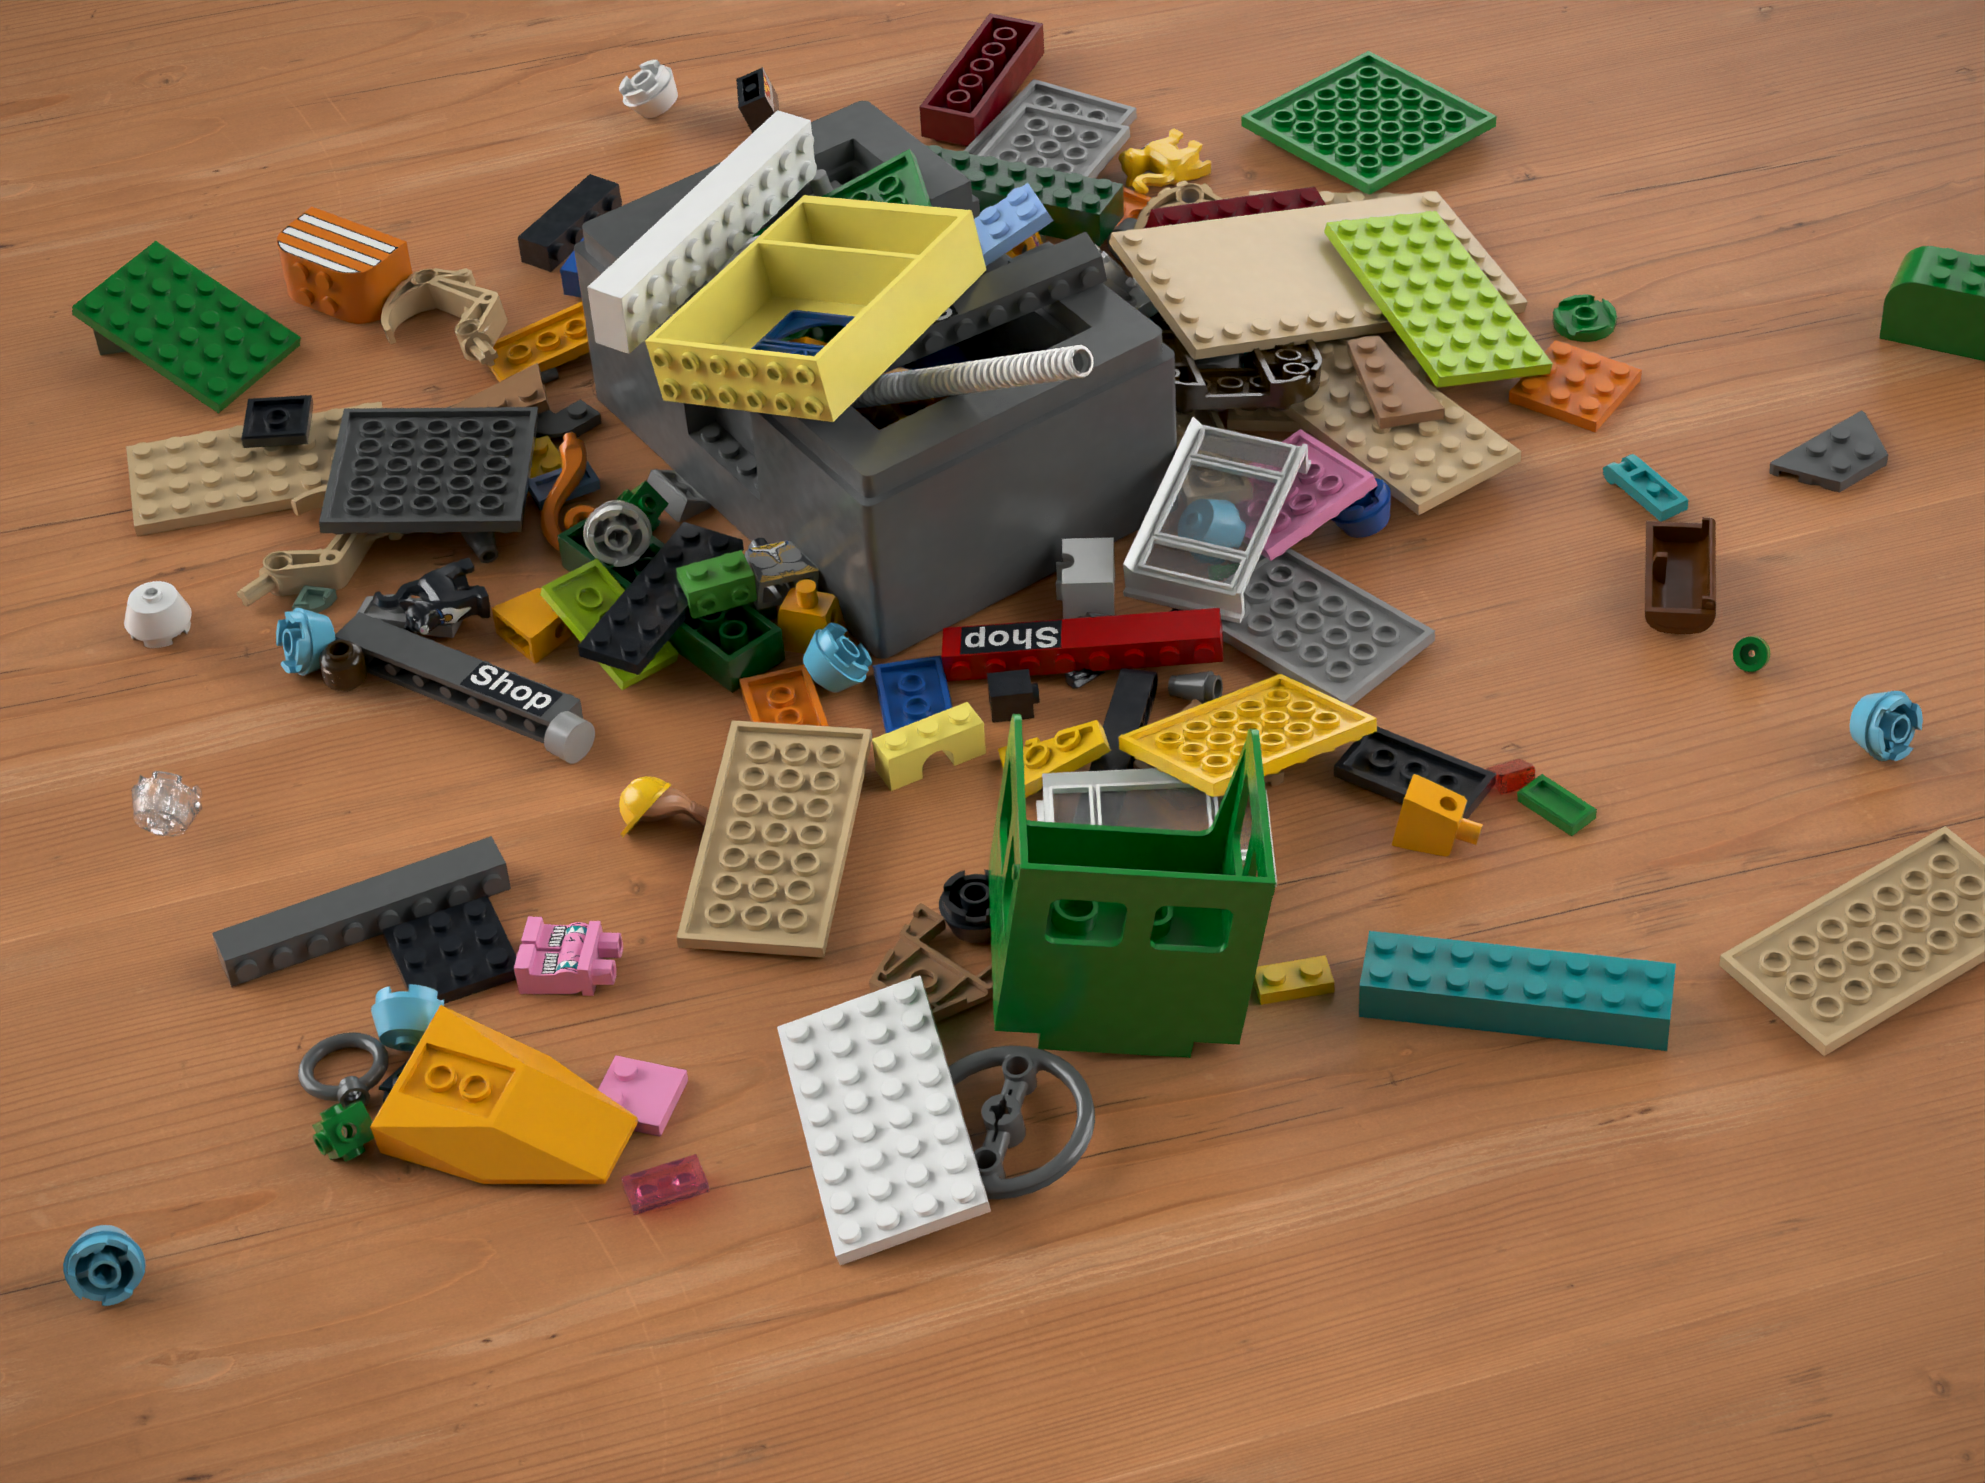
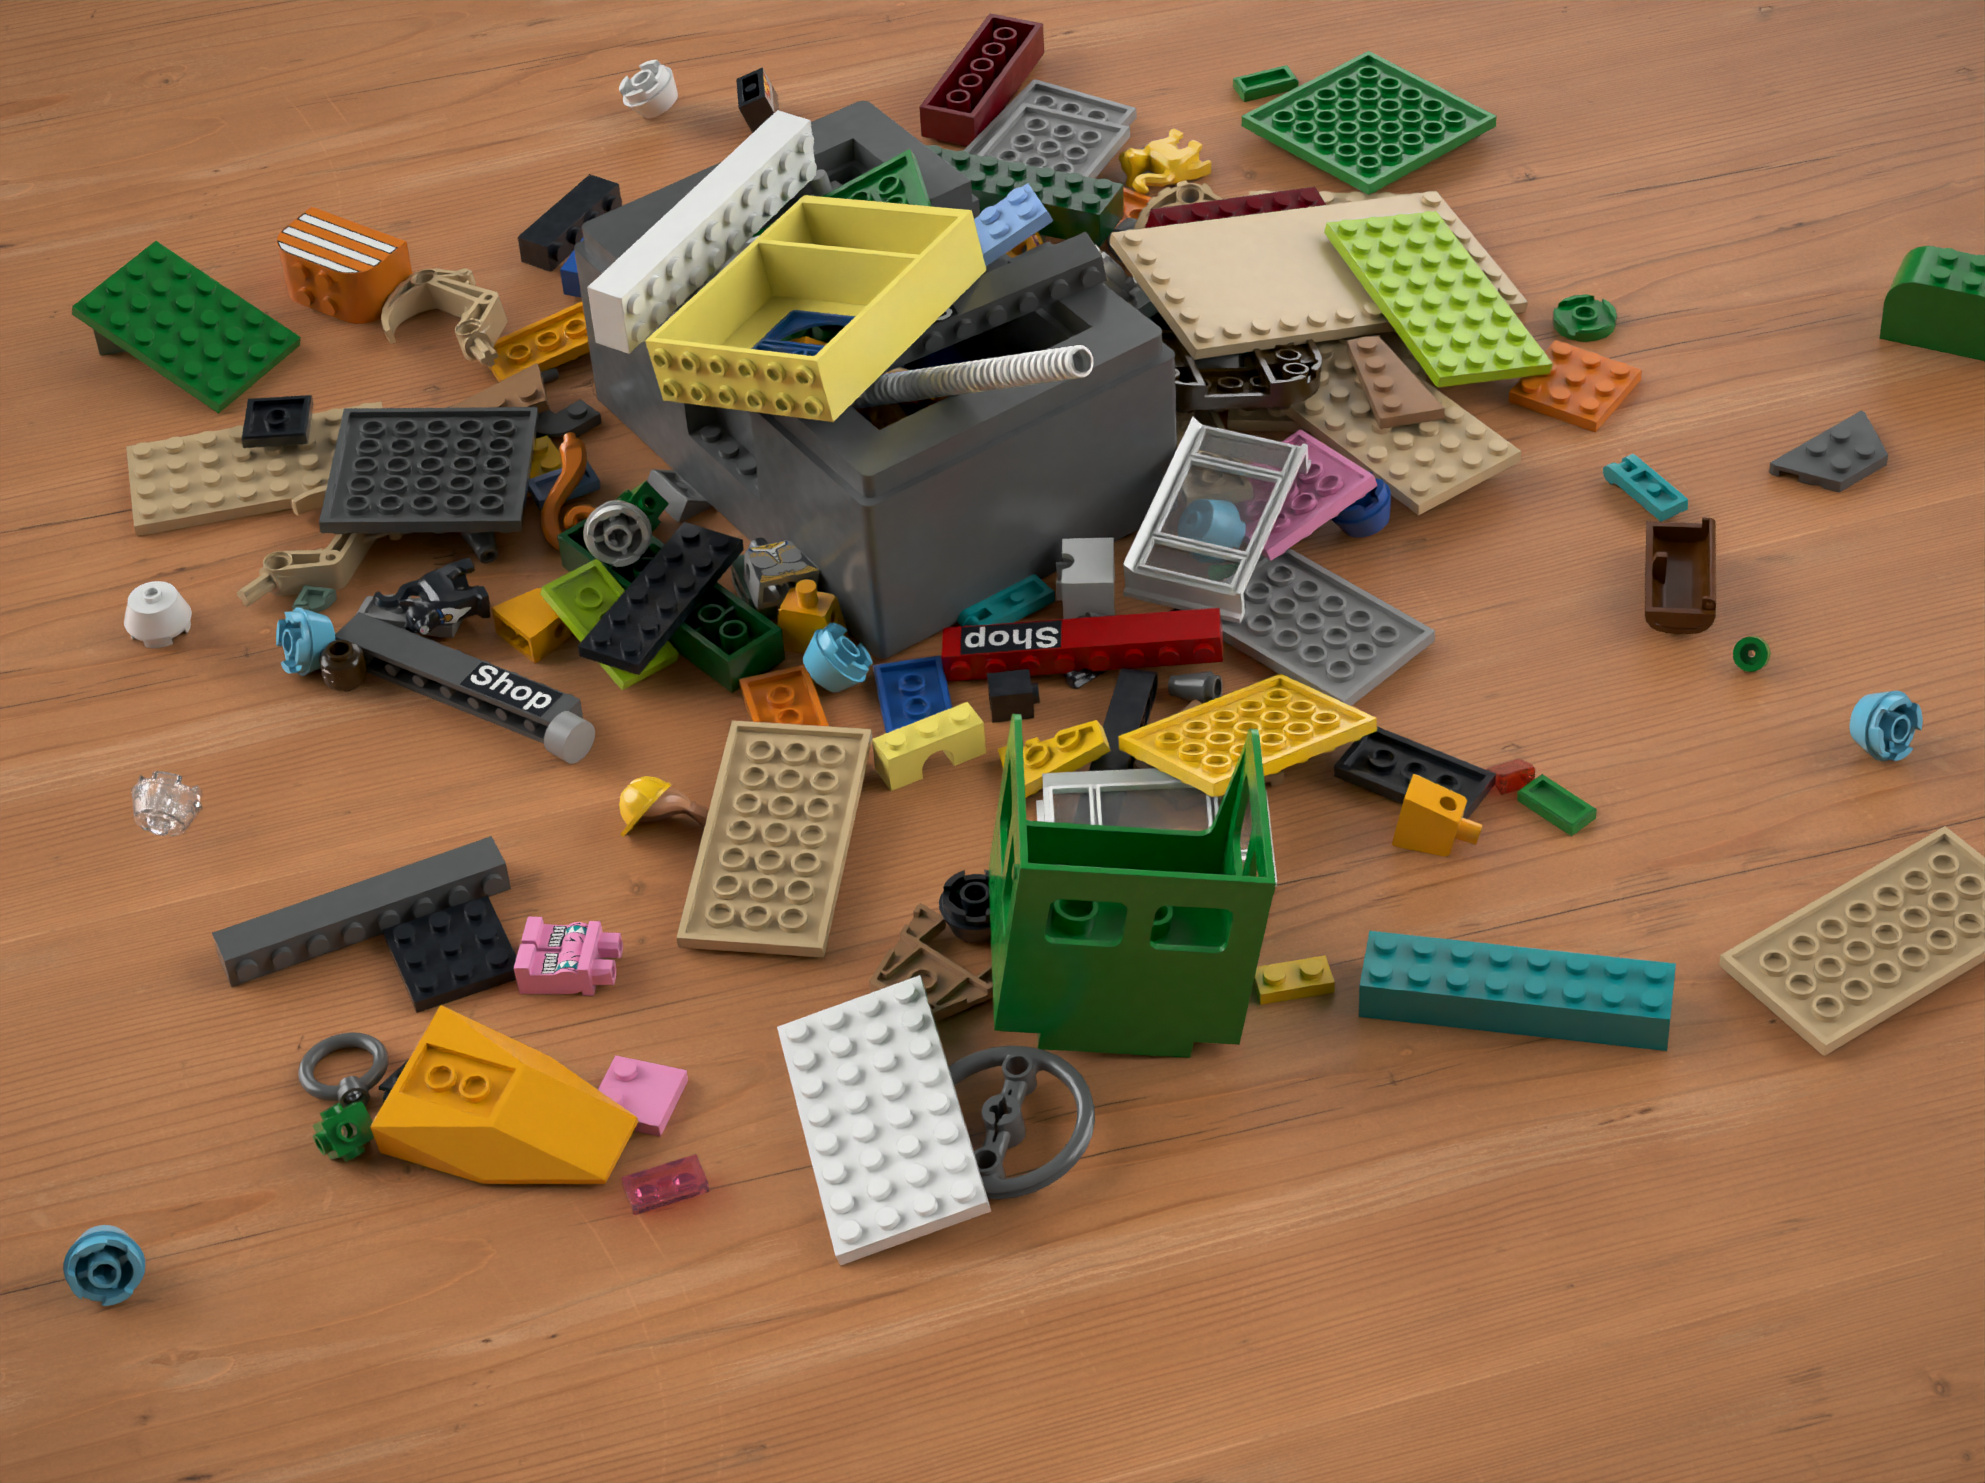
(404, 1015): medium azure cone -> none
(717, 584): bright green bracket -> none
(1009, 604): none -> teal plate
(1265, 83): none -> green tile

